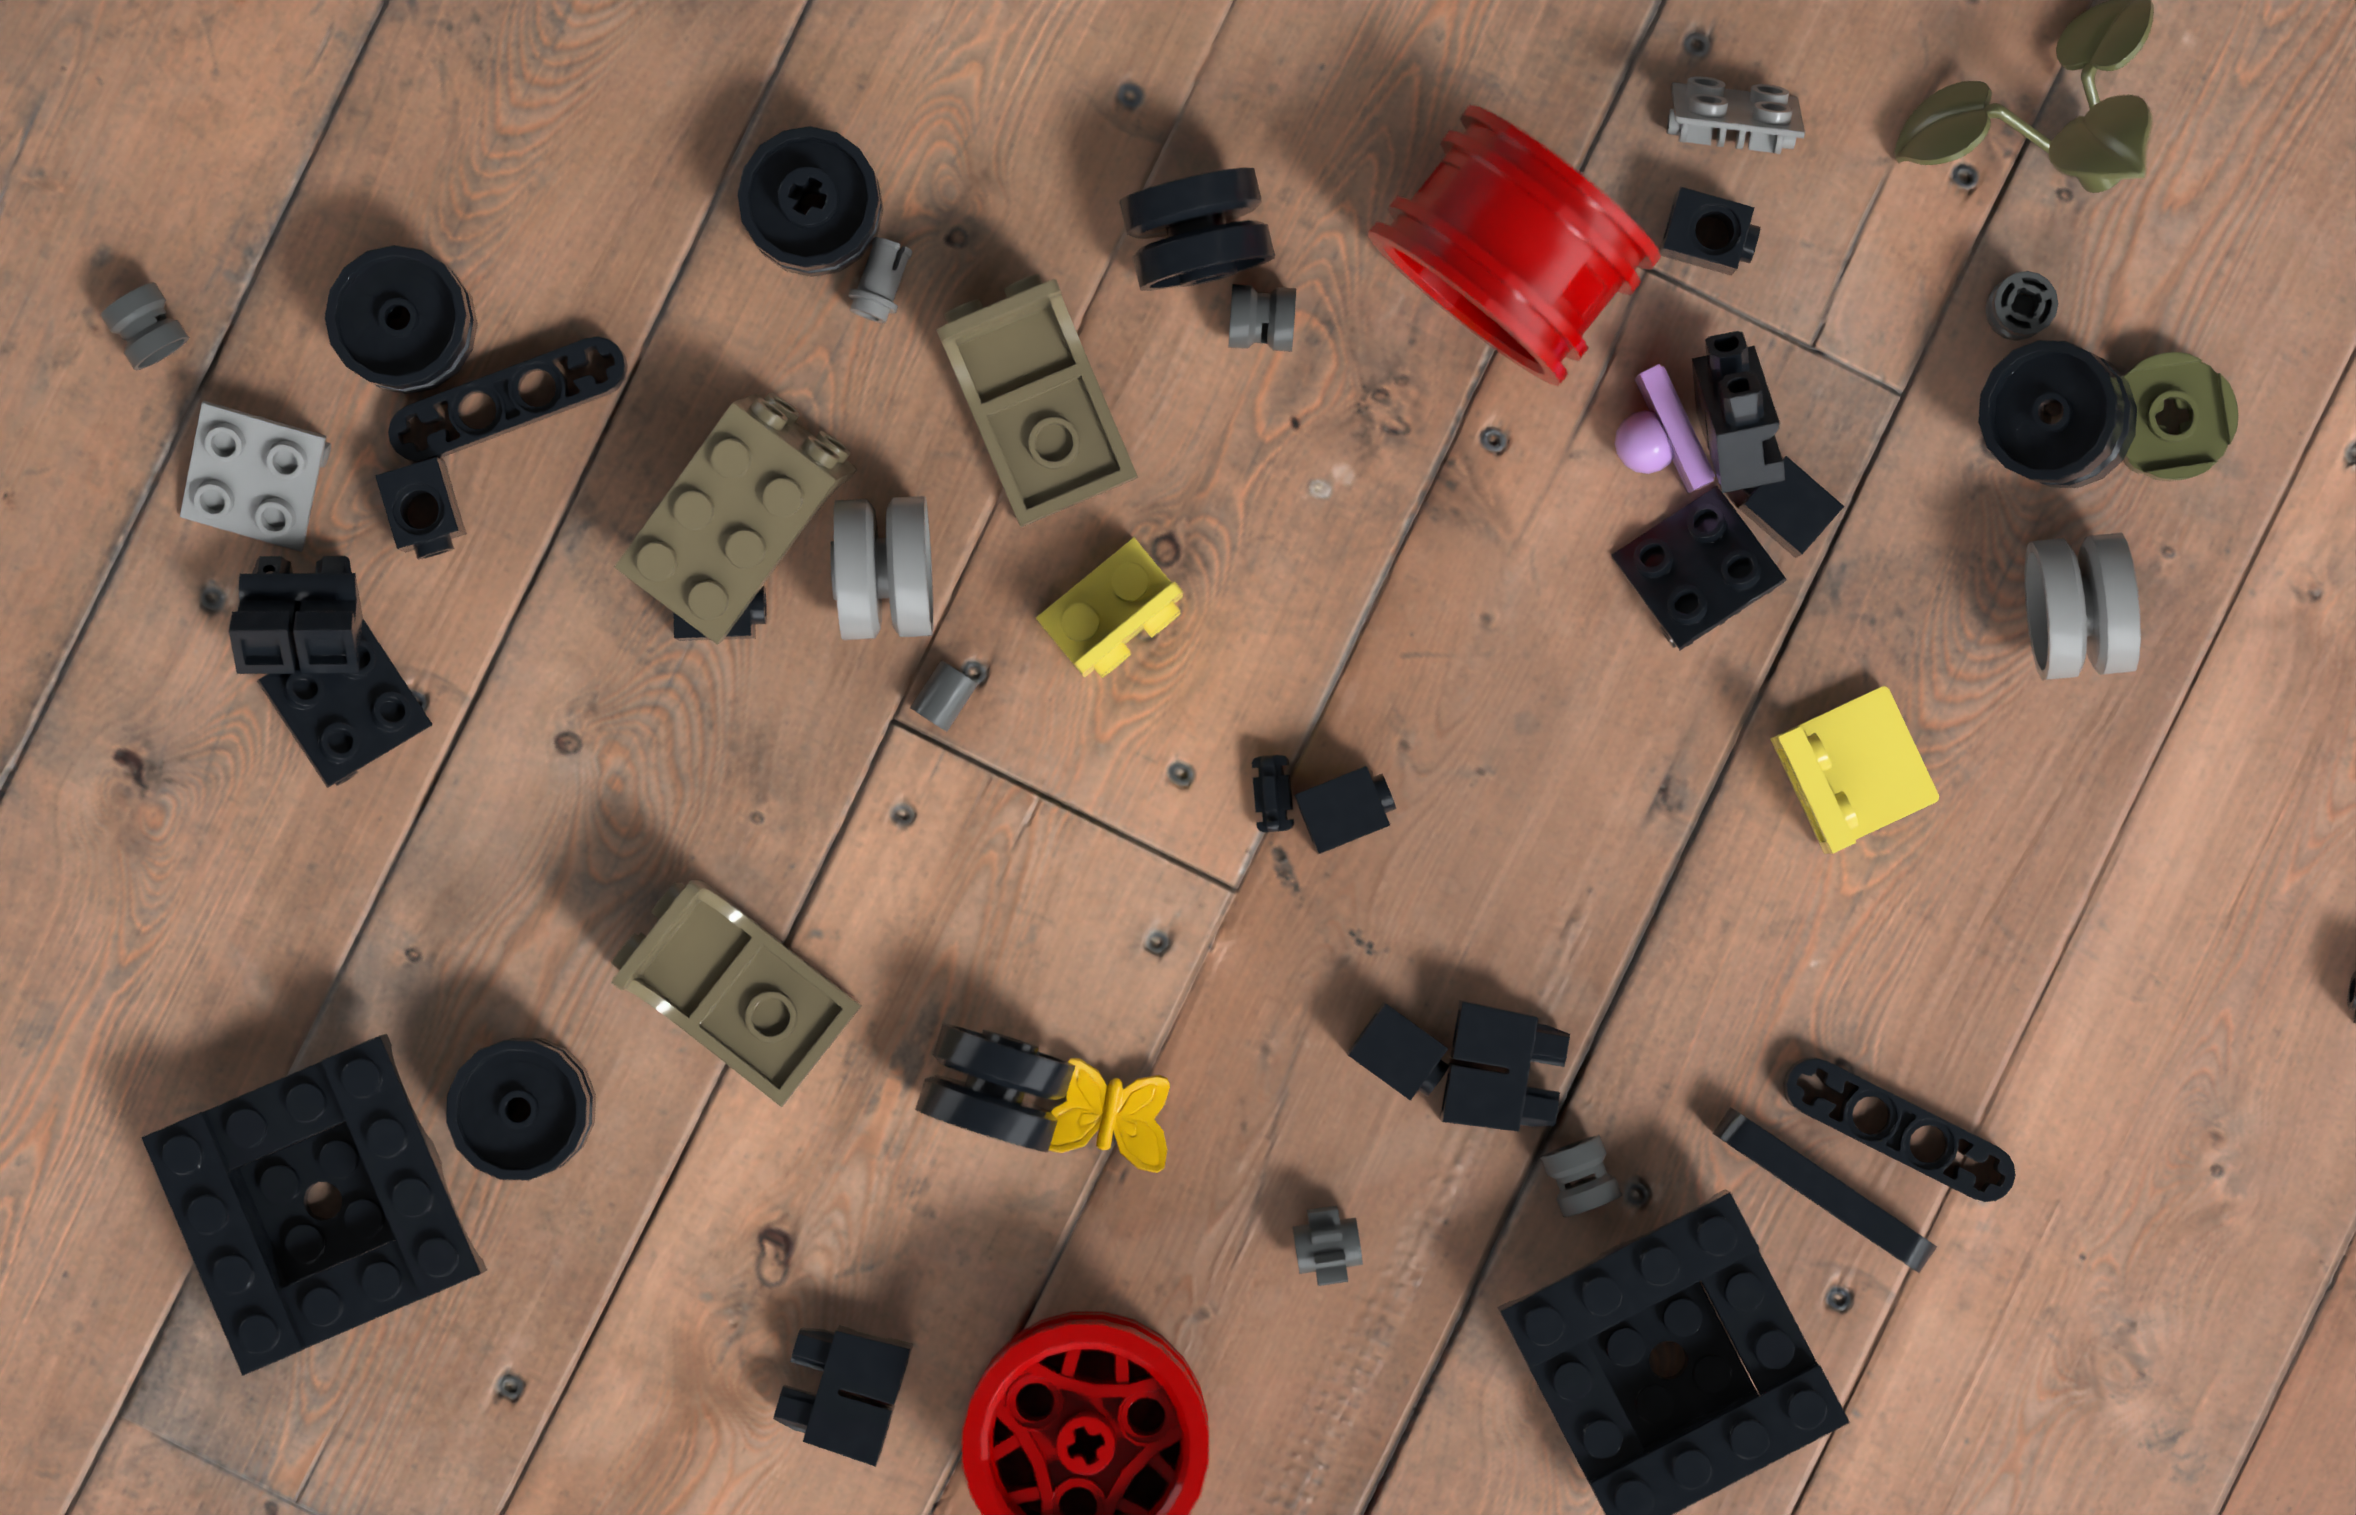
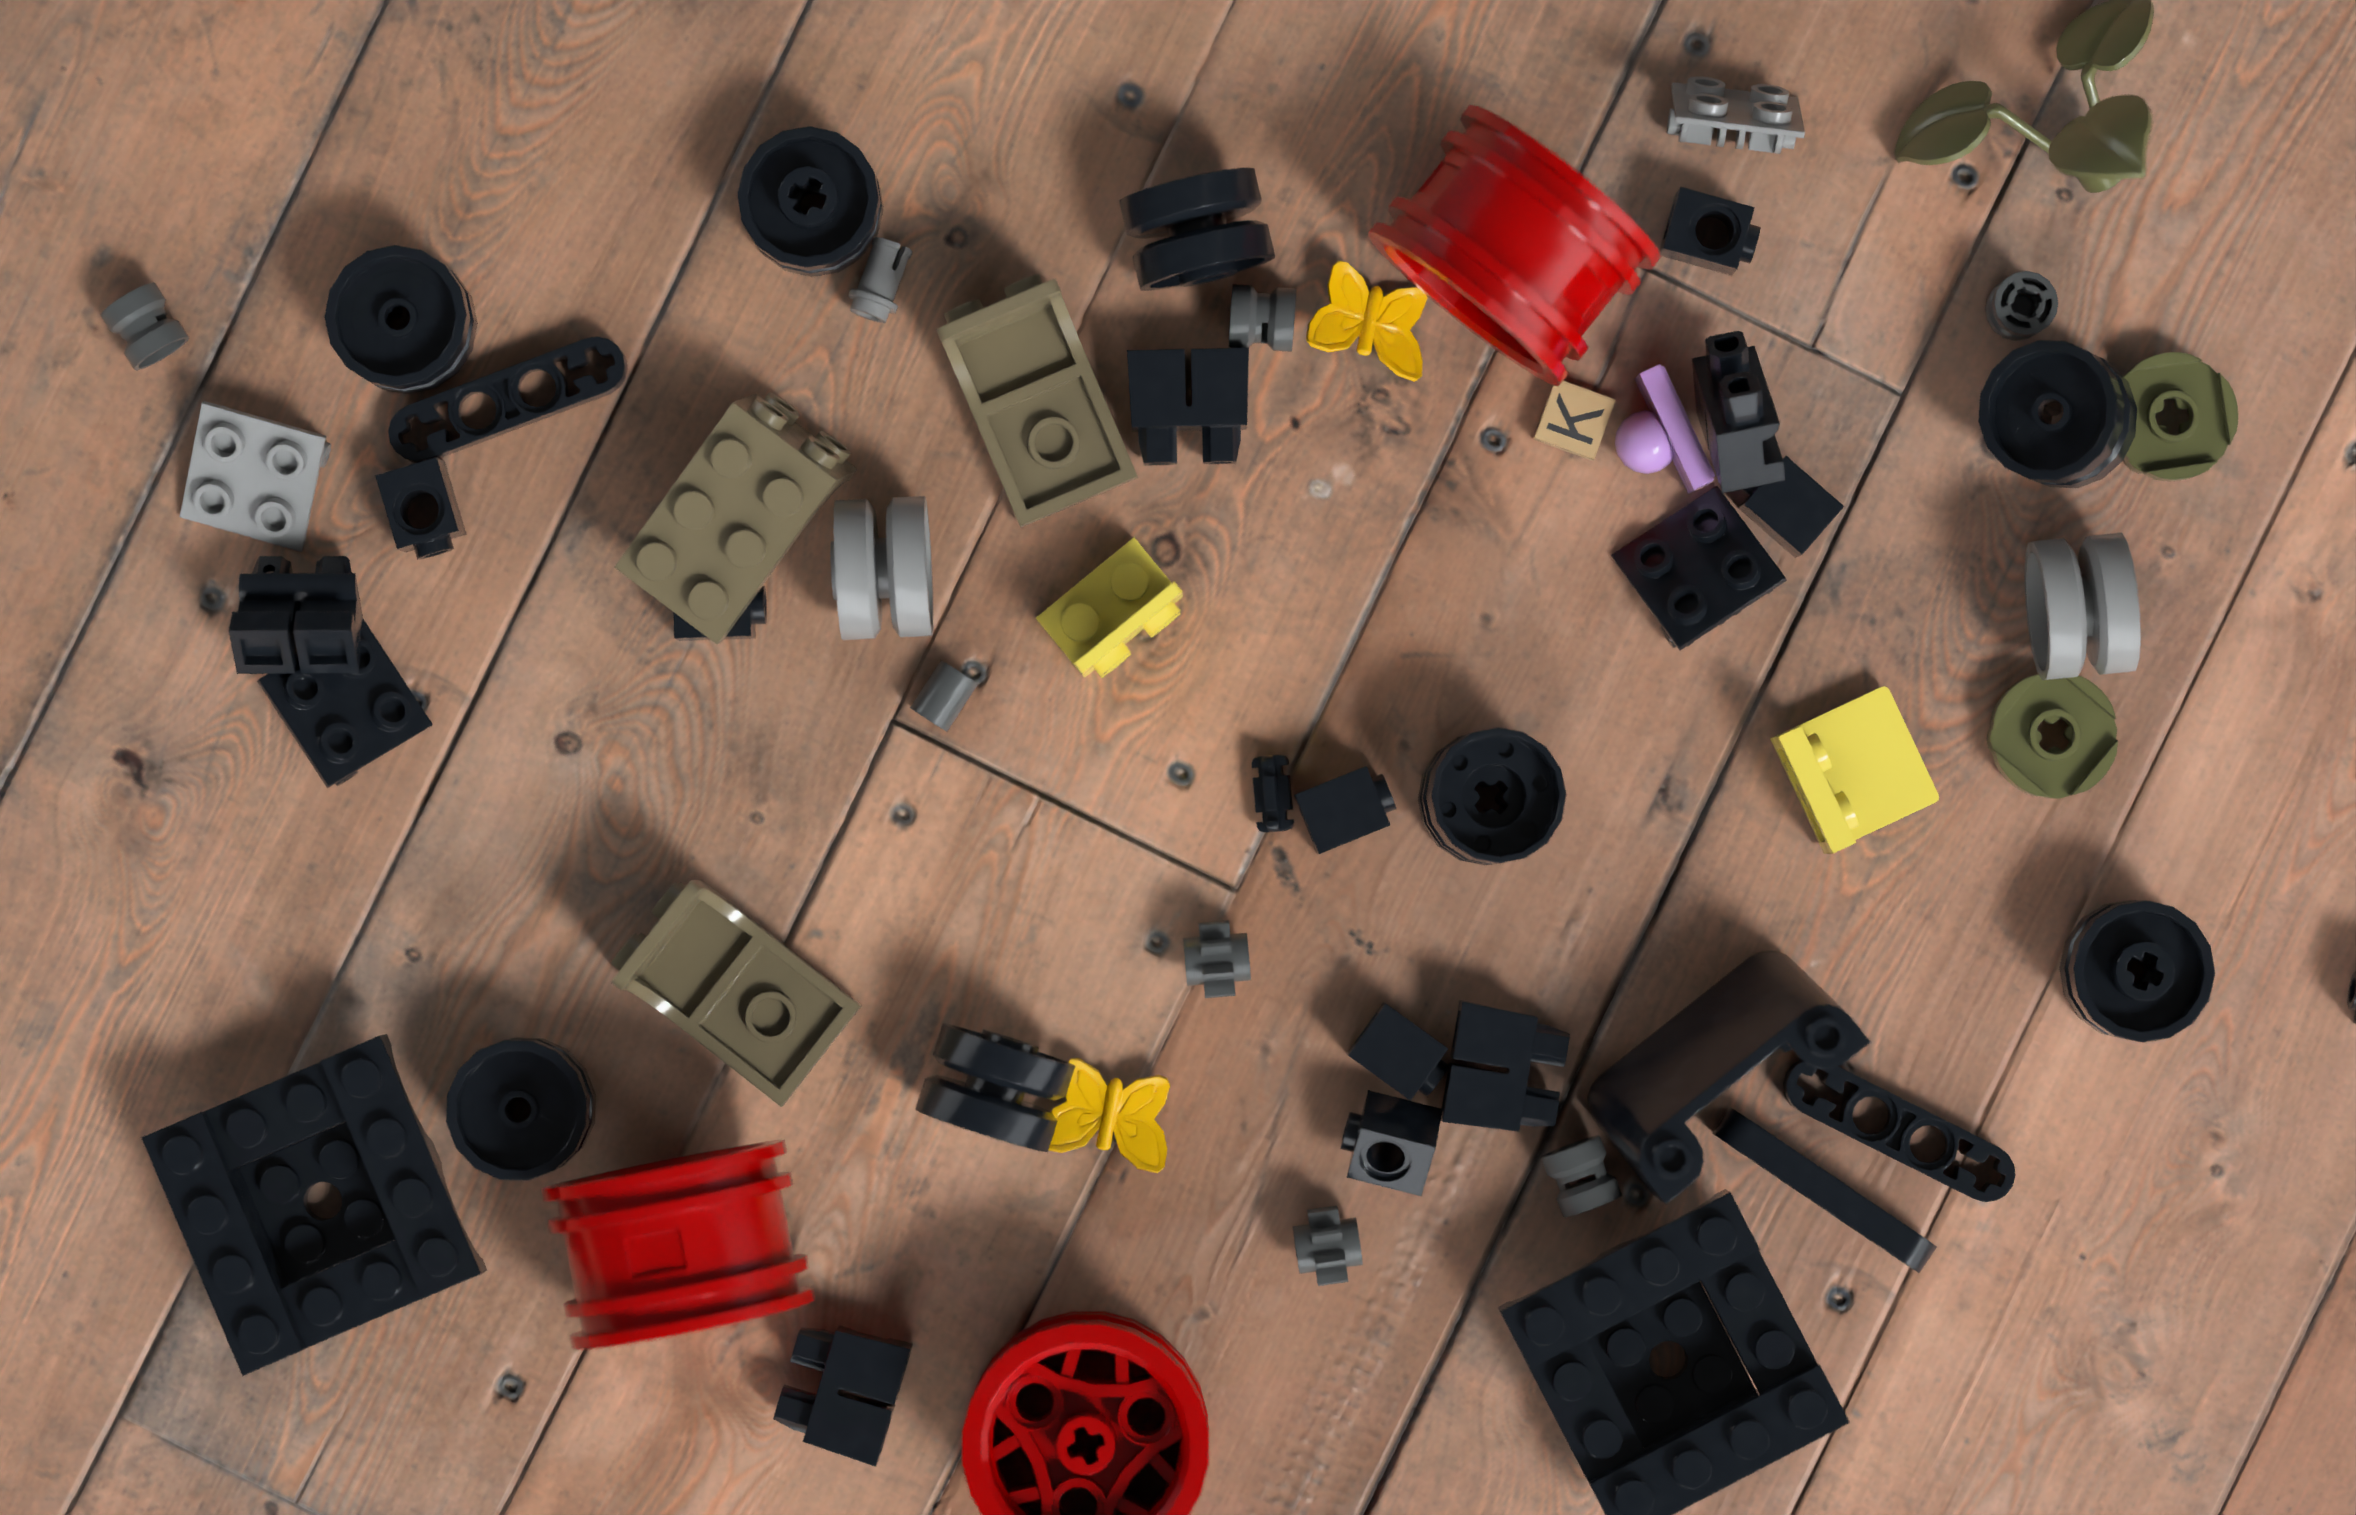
(678, 1245): none -> red wheel
(1160, 402): none -> black hips
(1217, 959): none -> dark grey gear
(1373, 318): none -> yellow piece
(1392, 1142): none -> black brick
(1529, 796): none -> black wheel
(1574, 419): none -> tan tile
(1705, 1051): none -> black windscreen
(2090, 734): none -> olive plate
(2174, 980): none -> black wheel

